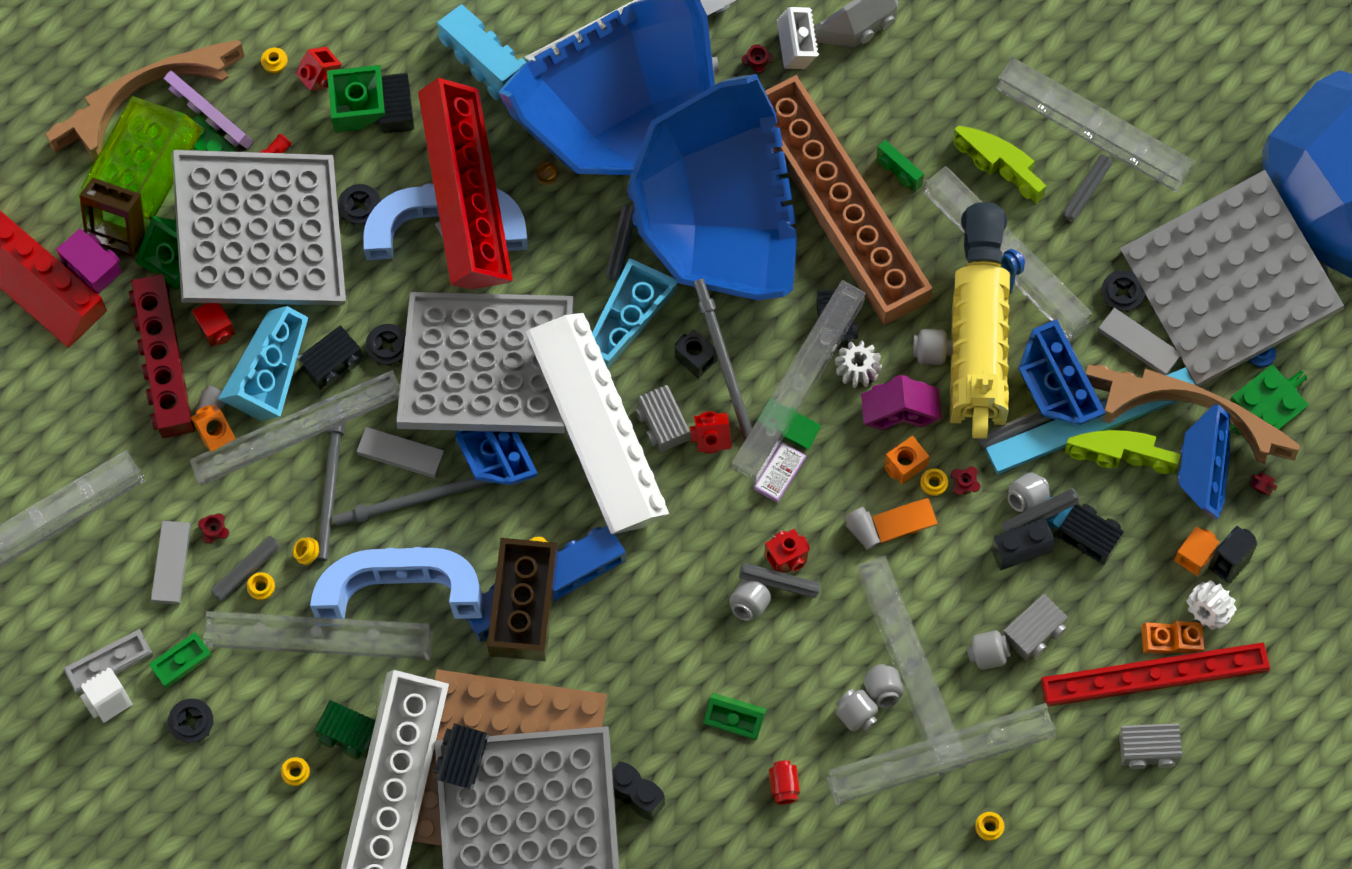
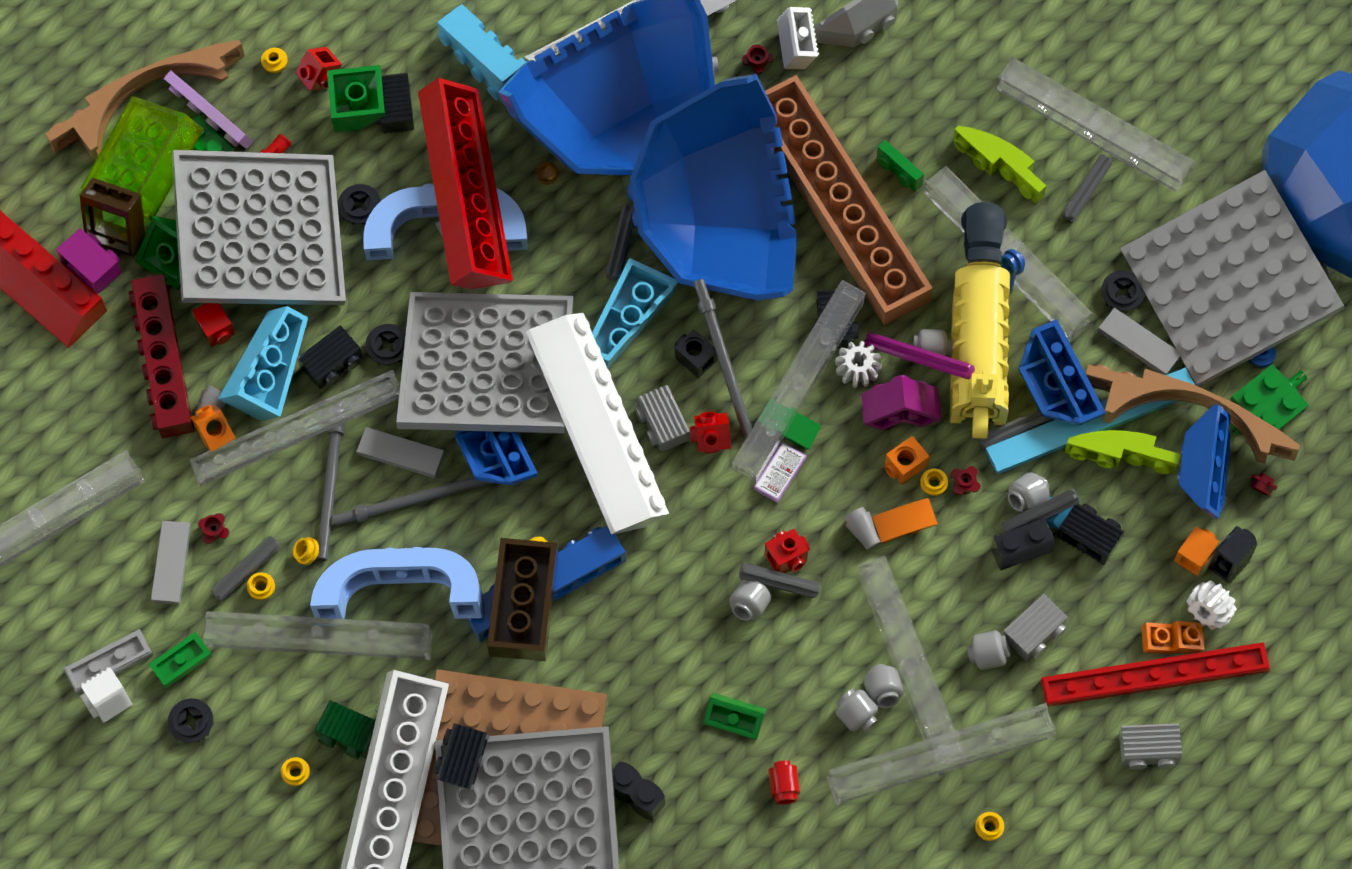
(920, 356): none -> magenta axle

